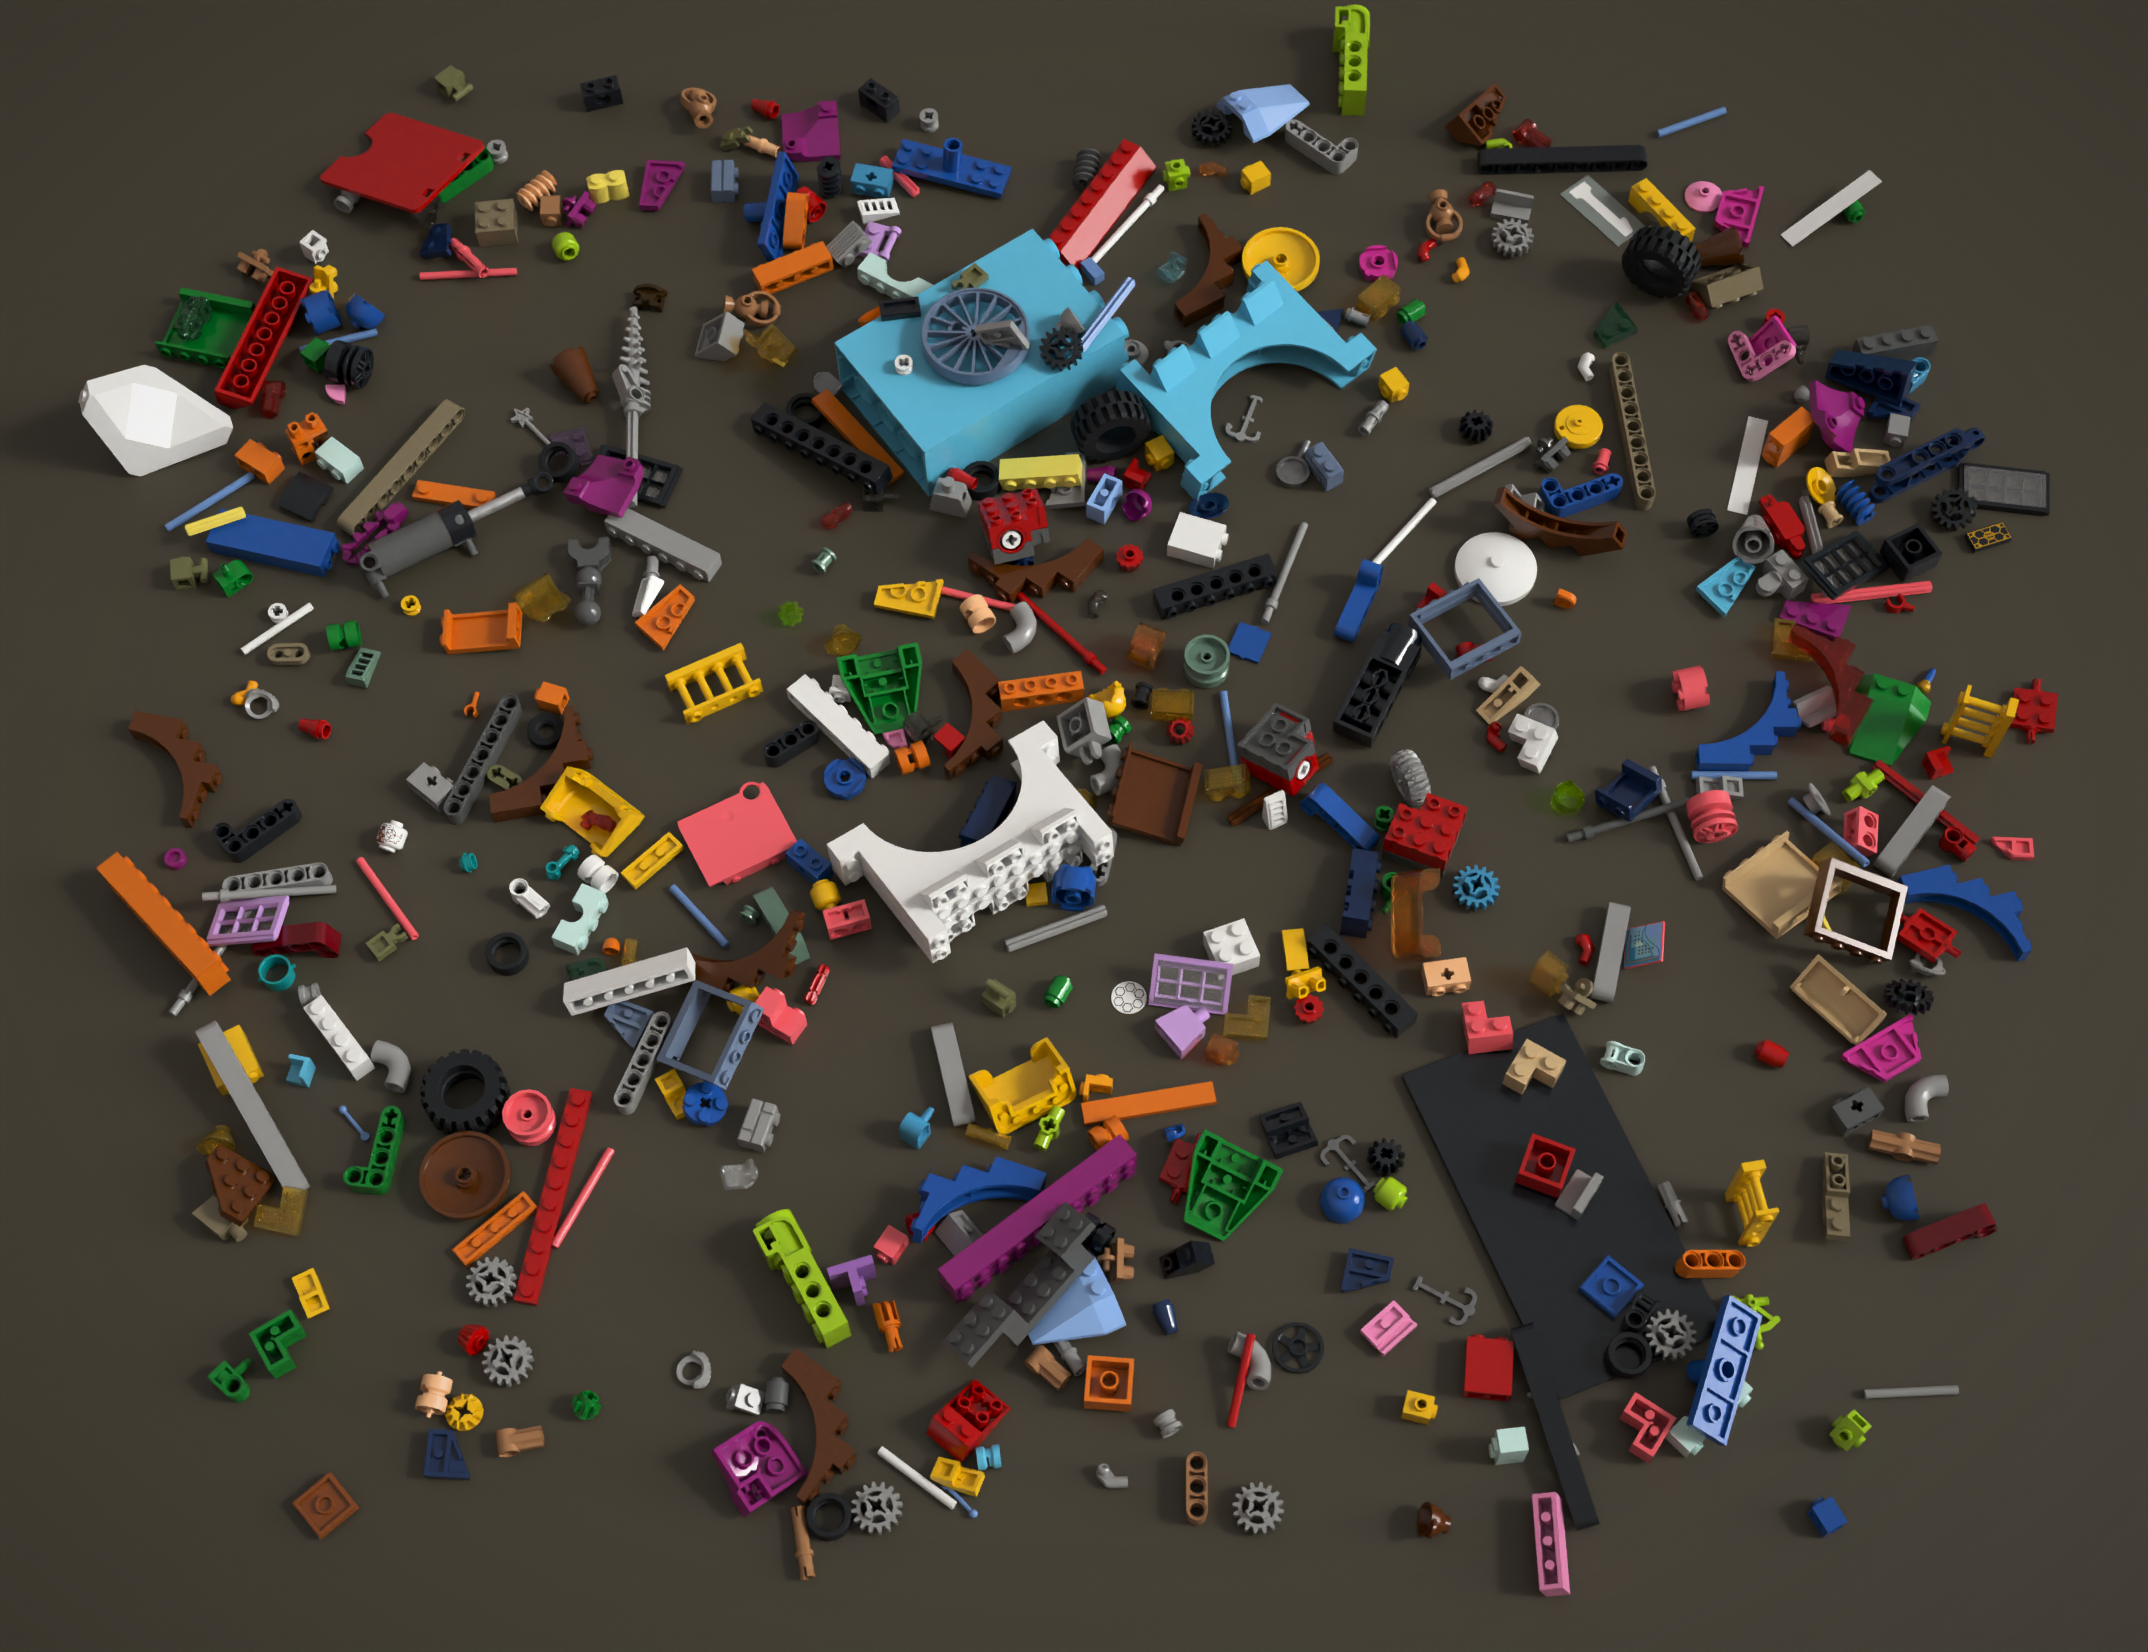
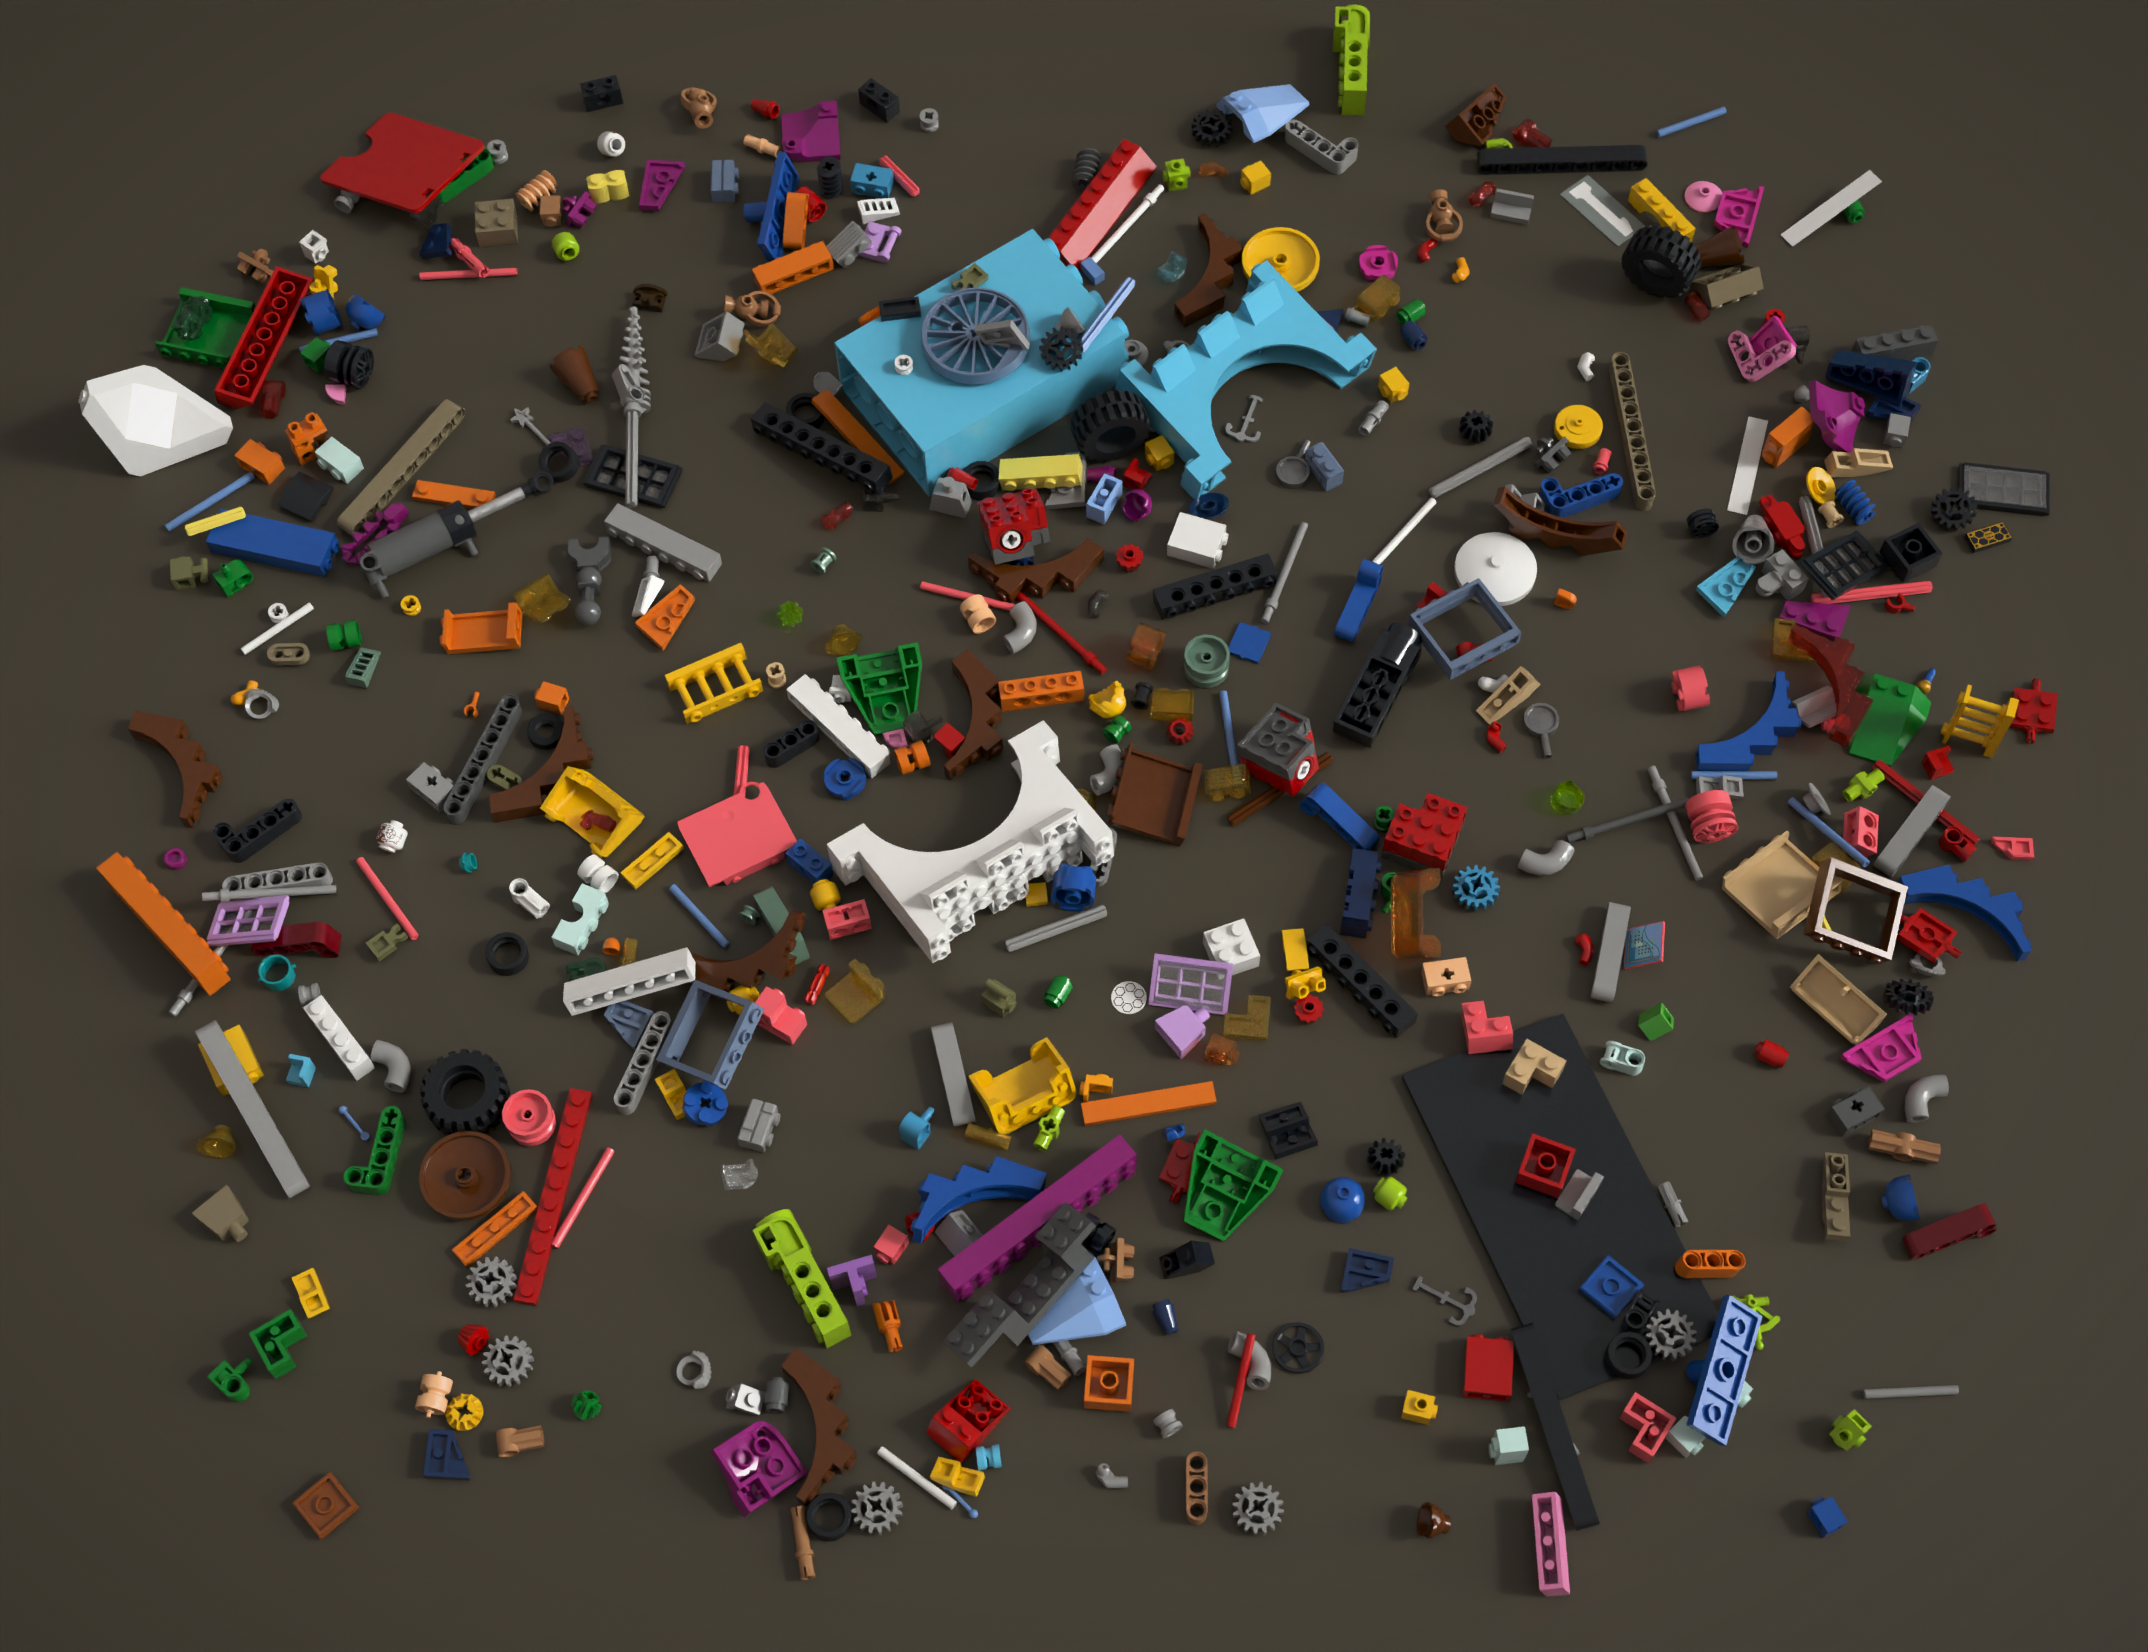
(237, 1183): reddish brown plate -> none
(288, 1216): clear yellow plate -> none
(317, 728): red cone -> none
(452, 83): olive brick -> none
(553, 868): teal bar -> none
(606, 485): magenta slope -> none
(611, 143): none -> white head
(732, 138): olive plate -> none
(741, 769): none -> coral axle
(776, 675): none -> tan bush
(856, 993): none -> clear yellow bracket
(874, 273): light aqua arch -> none
(913, 599): yellow wing -> none
(951, 167): blue plate -> none
(989, 810): dark blue wedge -> none
(1084, 729): light grey hinge -> none
(1102, 1135): orange wheel -> none
(1275, 810): white slope -> none
(1333, 1145): flat silver piece -> none
(1388, 1328): bright pink plate -> none
(1410, 777): light grey gear -> none
(1512, 237): light grey gear -> none
(1537, 742): white brick -> none
(1547, 863): none -> light grey cylinder
(1549, 973): clear yellow brick -> none
(1575, 997): dark tan hips -> none
(1614, 327): clear green wing -> none
(1629, 791): dark blue panel -> none
(1656, 1021): none -> bright green panel
(1748, 1195): yellow fence -> none
(1905, 466): dark blue piece -> none

